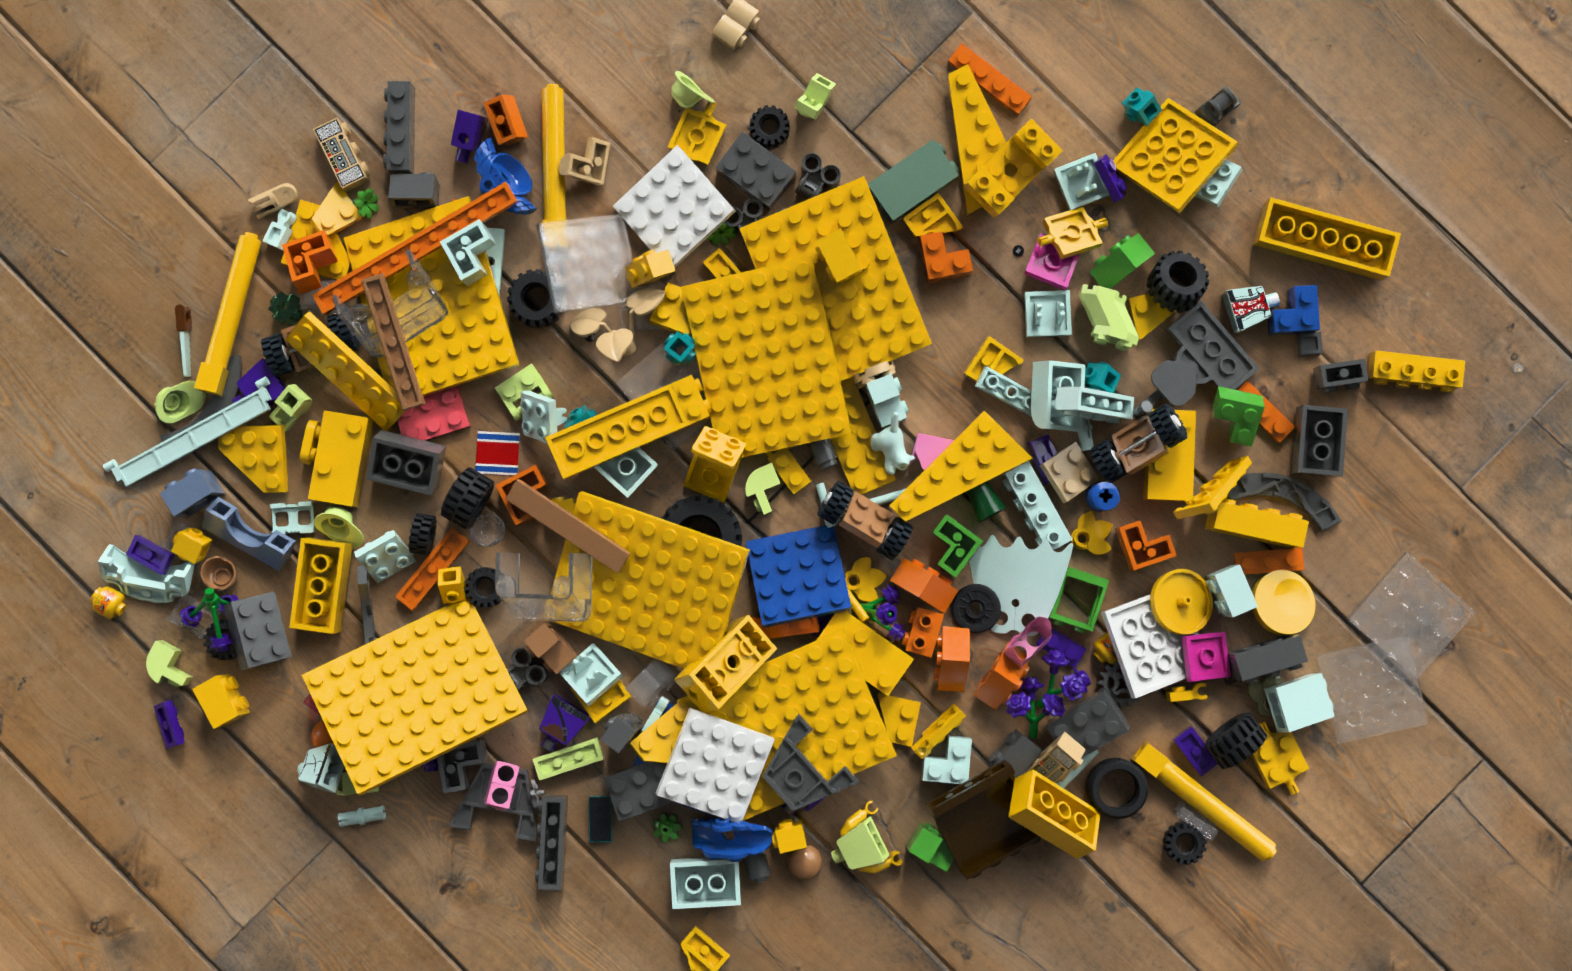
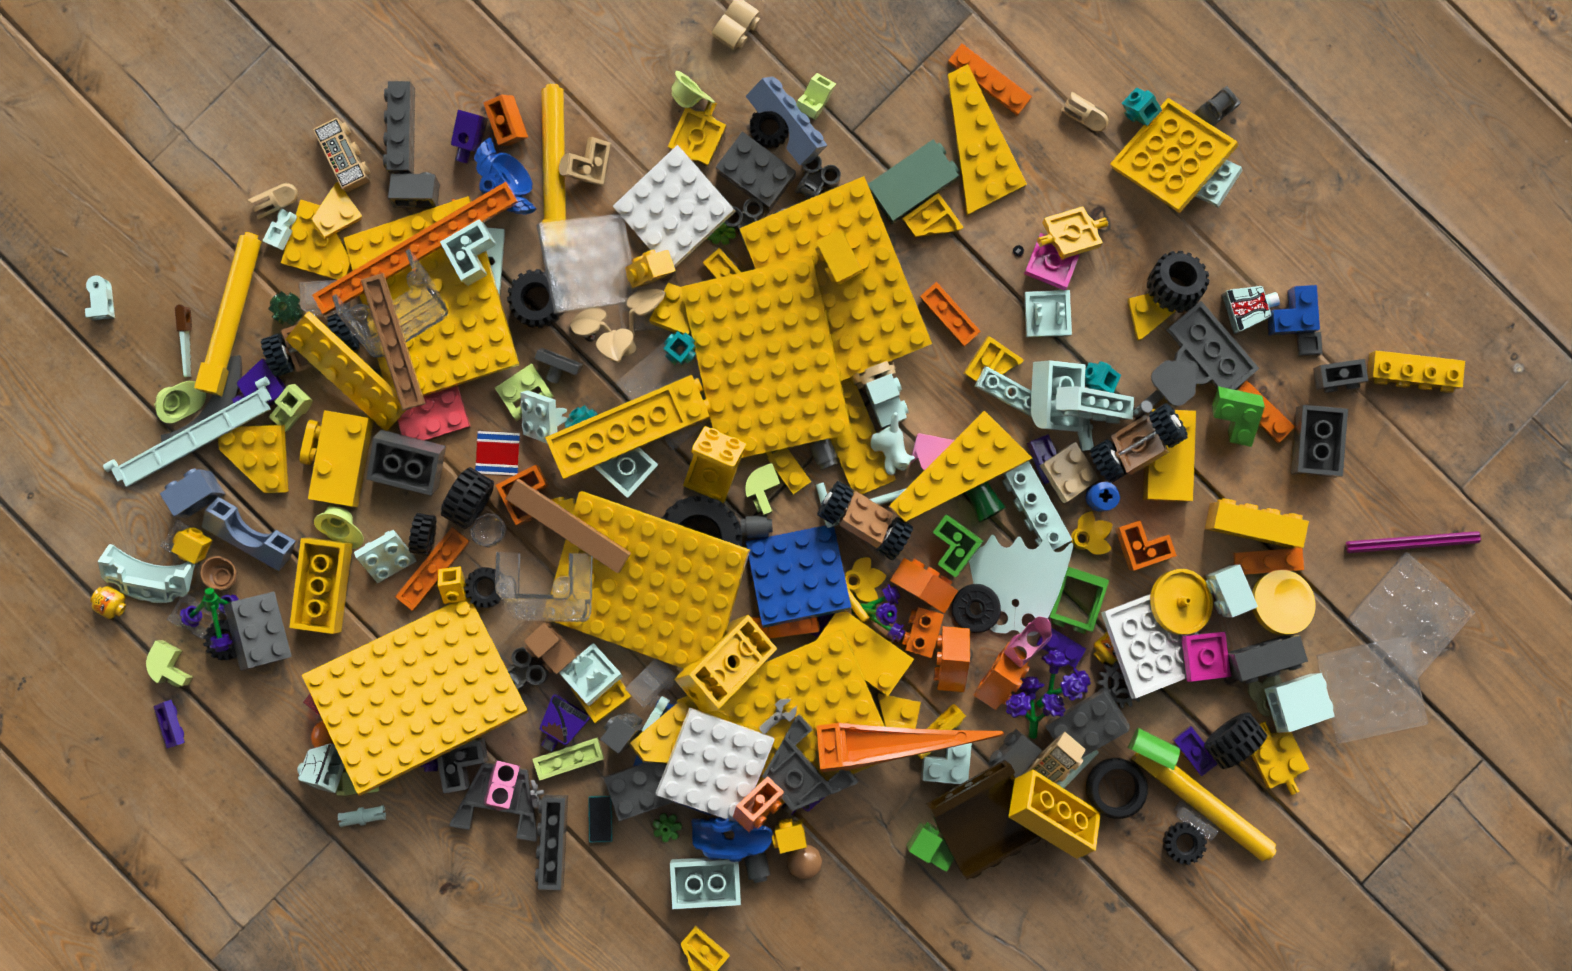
(100, 298): none -> light aqua leg
(150, 554): dark purple plate -> none
(221, 700): yellow brick -> none
(292, 510): light aqua piece -> none
(306, 256): orange brick -> none
(365, 203): bright green plant -> none
(366, 604): dark grey tile -> none
(557, 364): none -> dark grey tile
(756, 526): none -> dark grey brick
(758, 804): none -> orange brick
(776, 717): none -> light grey bar
(804, 141): none -> sand blue arch
(859, 746): none -> orange plate
(862, 844): yellowish green torso -> none
(940, 264): orange brick -> none
(950, 314): none -> orange plate
(1028, 151): yellow plate -> none
(1080, 182): light aqua plate -> none
(1086, 113): none -> tan arm
(1107, 172): dark purple plate -> none
(1108, 317): yellowish green brick -> none
(1123, 260): bright green brick -> none
(1154, 748): none -> bright green brick
(1179, 693): yellow plate -> none
(1215, 490): yellow wing -> none
(1290, 490): dark grey tile -> none
(1326, 239): yellow brick -> none
(1413, 542): none -> magenta axle

